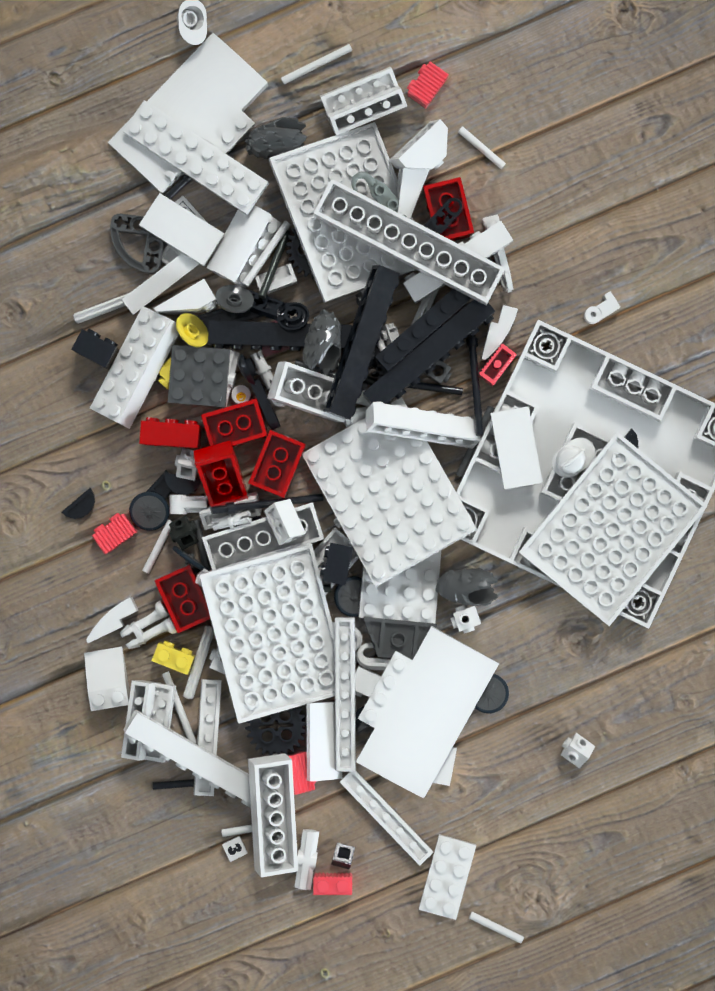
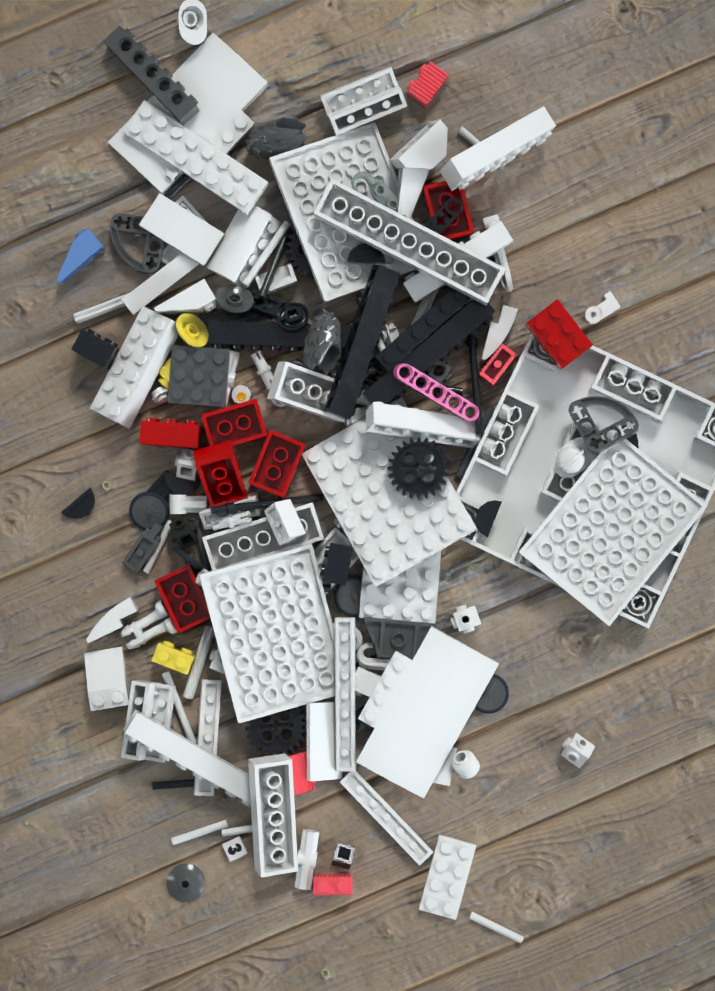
(81, 252): none -> medium blue slope
(114, 533): coral brick -> none
(143, 548): none -> dark grey hinge
(160, 395): none -> white plate
(182, 112): none -> dark grey brick
(188, 873): none -> dark grey dish
(199, 832): none -> white bar
(249, 371): black beam -> none
(316, 64): white bar -> none
(366, 254): none -> black tile
(419, 451): none -> black gear
(445, 393): none -> bright pink beam
(465, 764): none -> white head
(467, 586): dark grey head -> none
(486, 516): none -> black tile
(498, 149): none -> white brick
(516, 447): white tile -> none
(558, 334): none -> red brick
(594, 433): none -> dark grey beam

